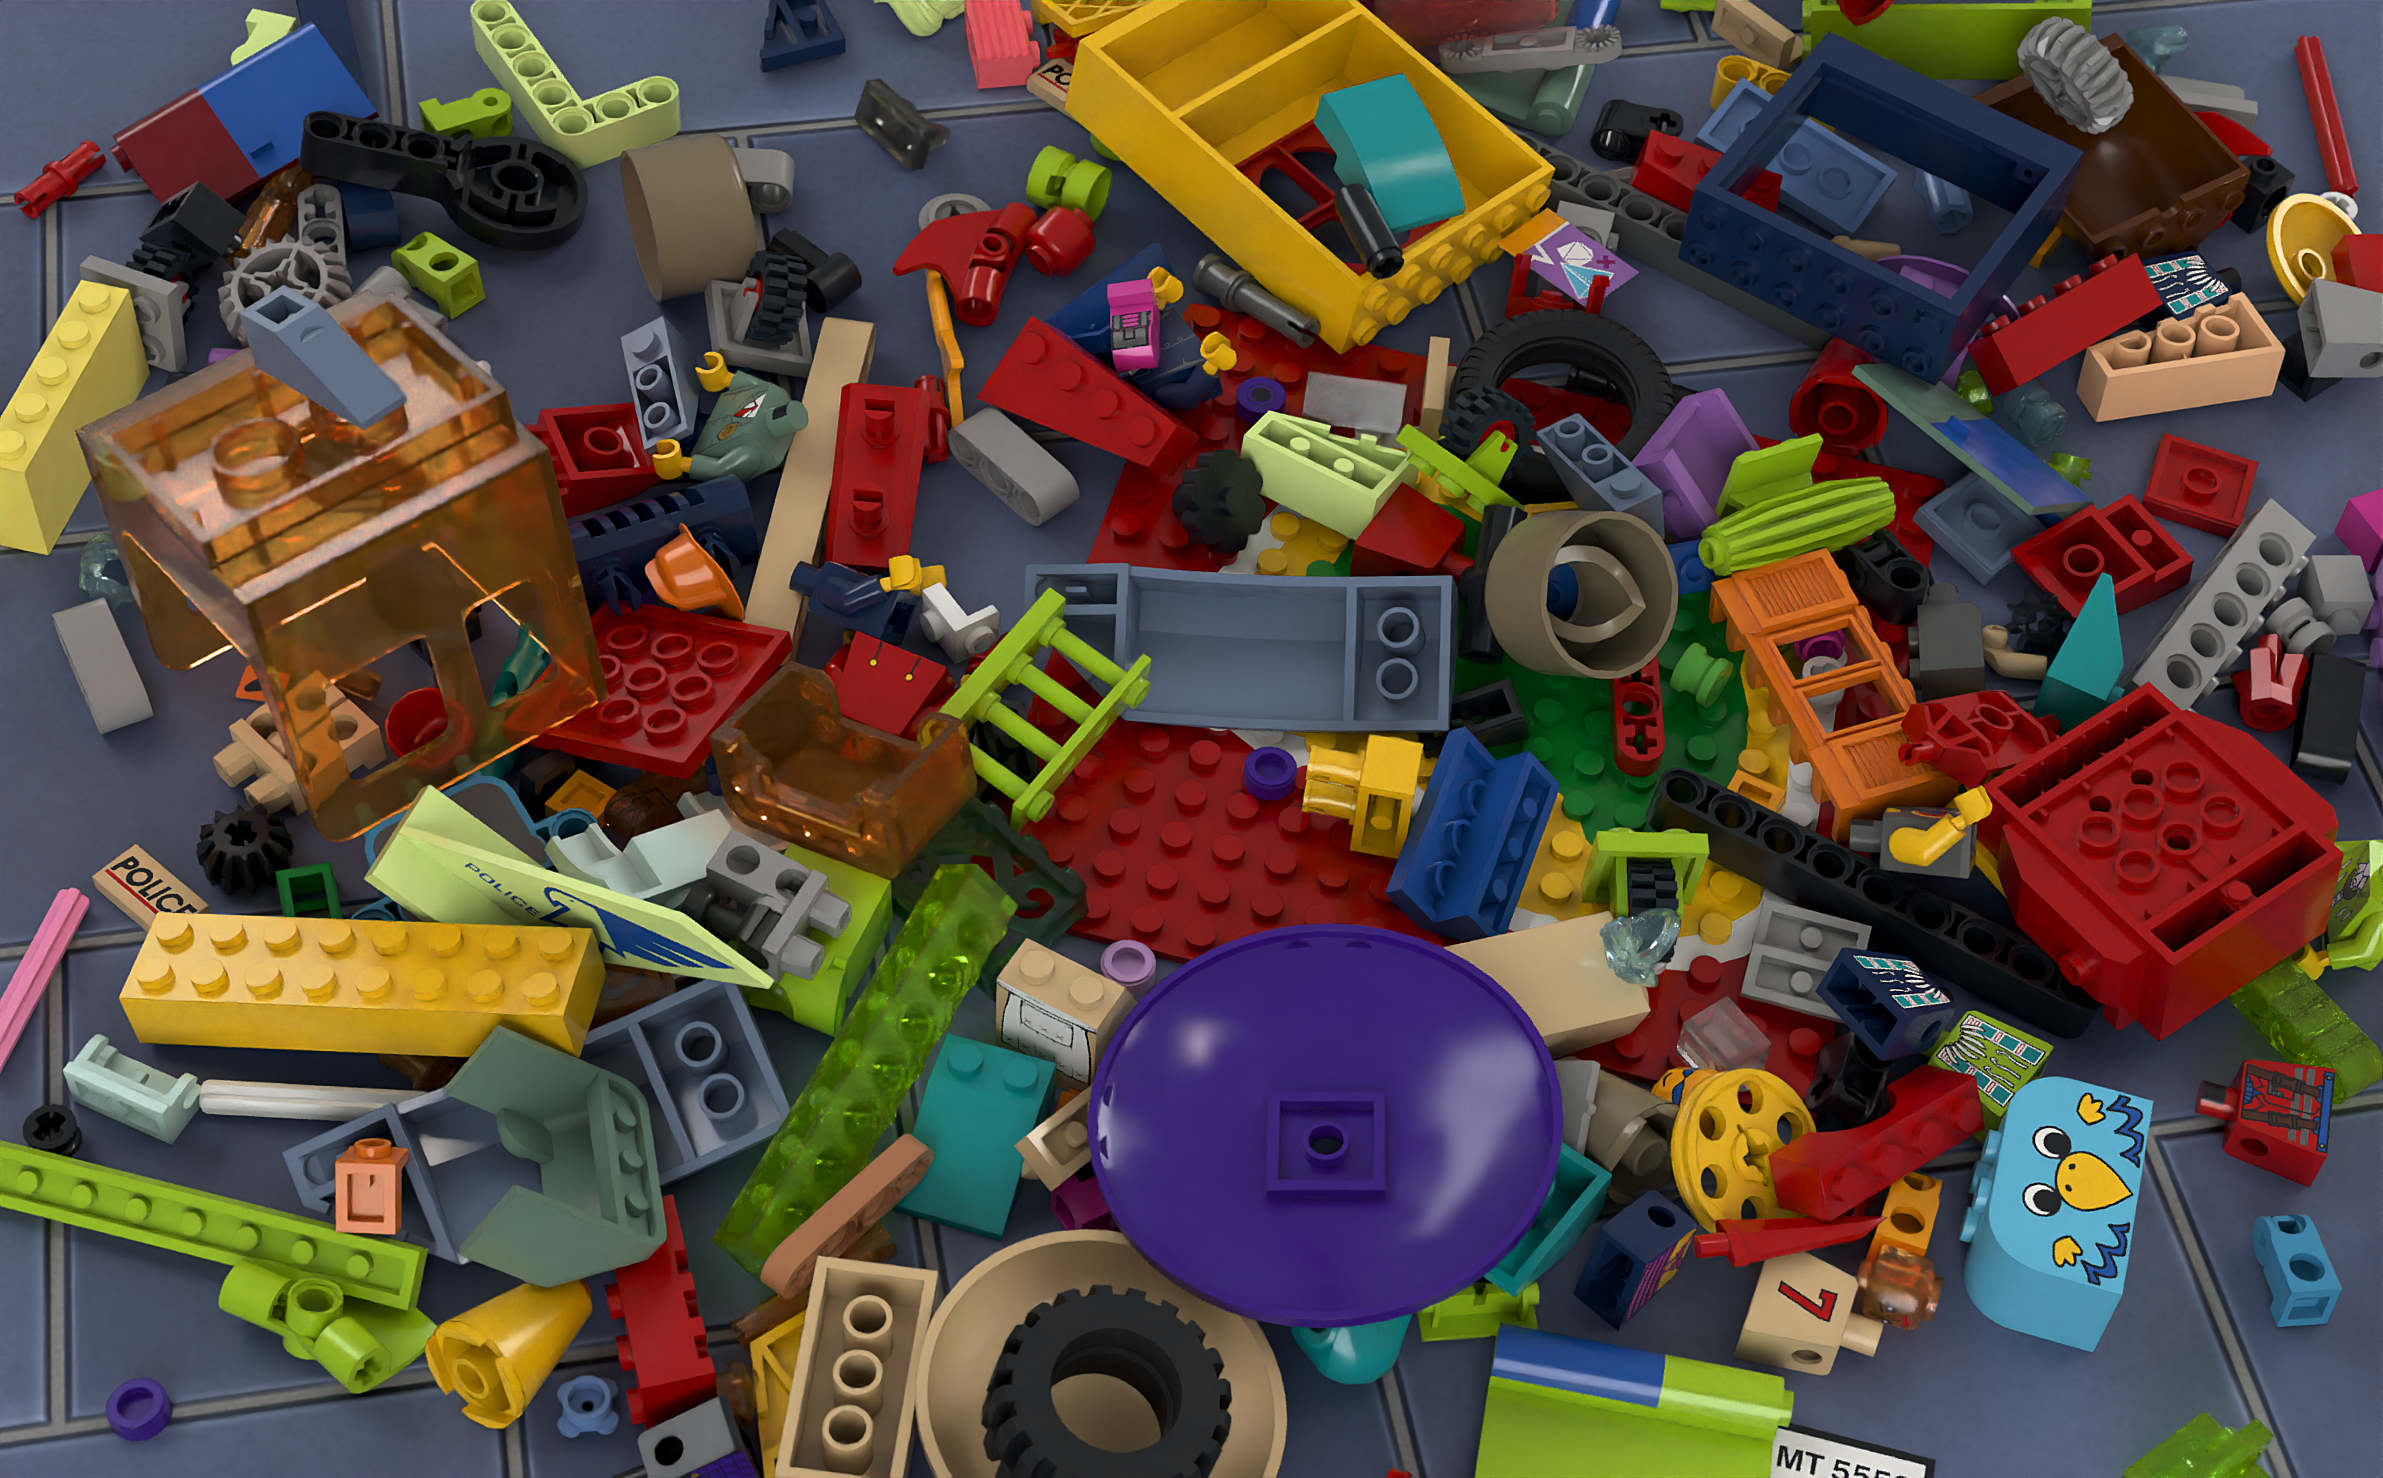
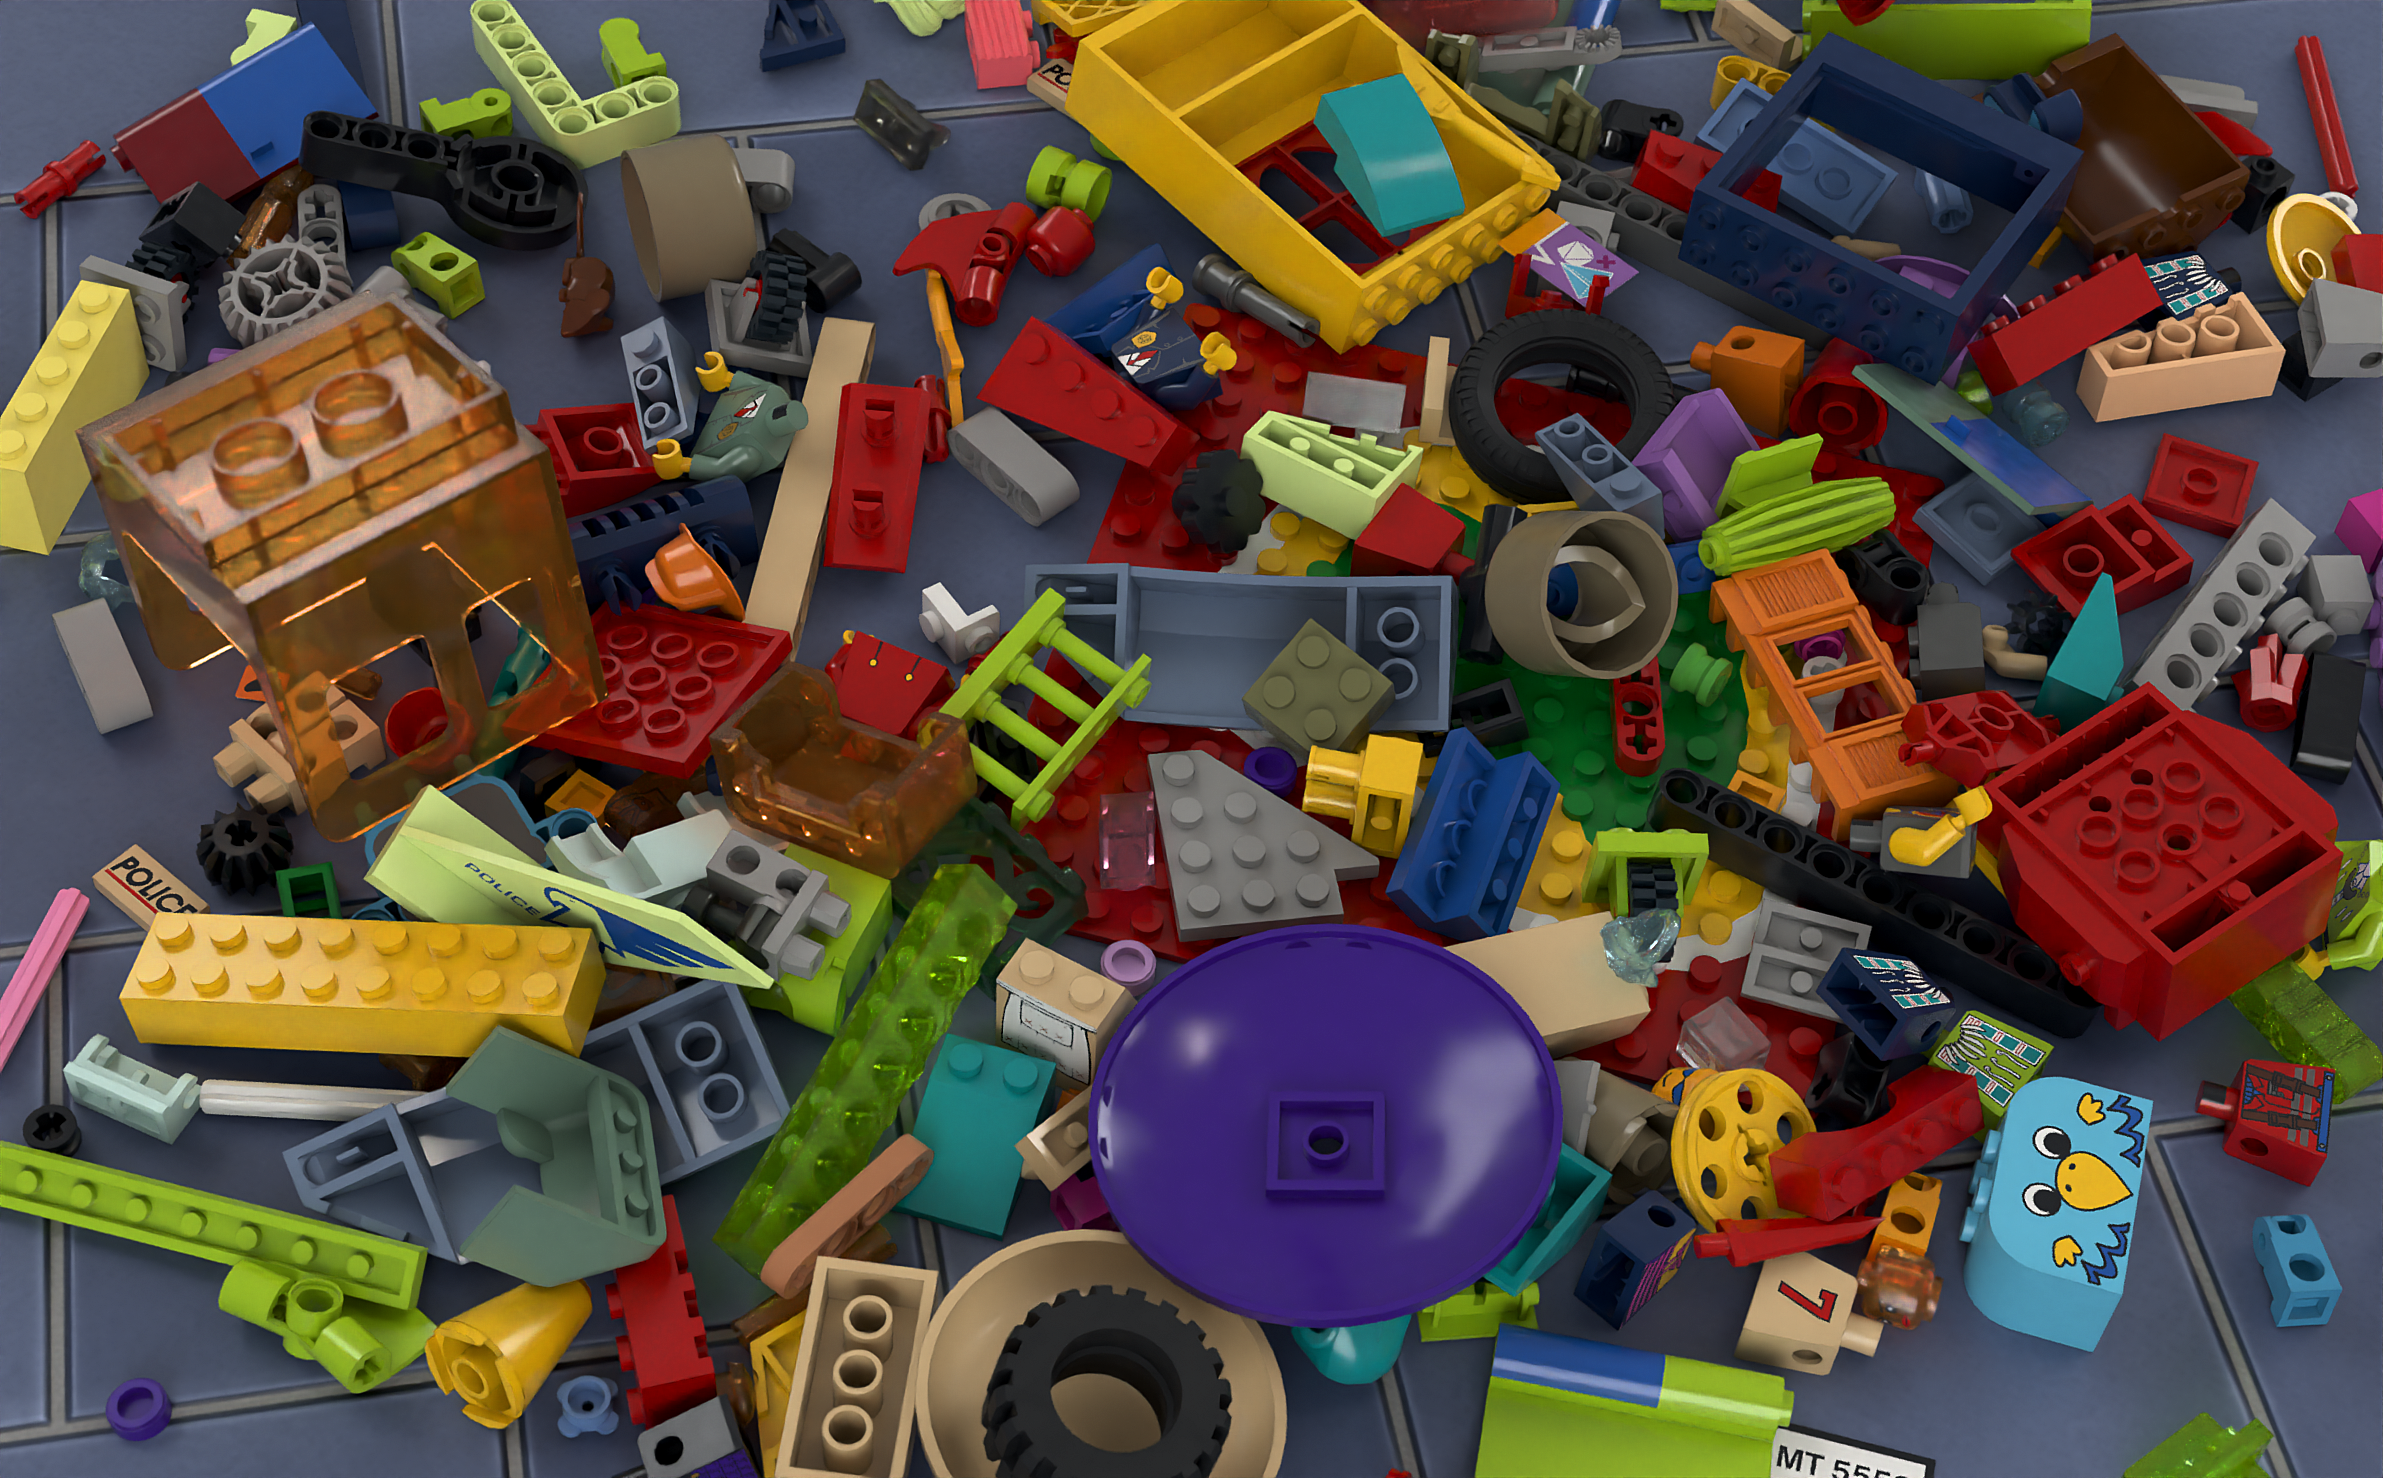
(317, 358): sand blue slope -> none
(369, 1187): orange bracket -> none
(587, 290): none -> reddish brown animal
(624, 54): none -> lime leg
(866, 602): dark blue torso -> none
(1127, 840): none -> clear pink slope
(1134, 325): dark pink leg -> none
(1242, 854): none -> light grey wing
(1259, 396): dark purple tile -> none
(1318, 694): none -> olive brick
(1368, 231): black piece -> none
(1448, 116): none -> yellow piece
(1476, 446): plate -> none
(1572, 123): none -> olive wedge
(1756, 374): none -> orange torso
(2023, 100): none -> dark blue animal
(2070, 467): clear neon green plate -> none
(2075, 75): light grey gear -> none
(2157, 44): clear light blue piece -> none

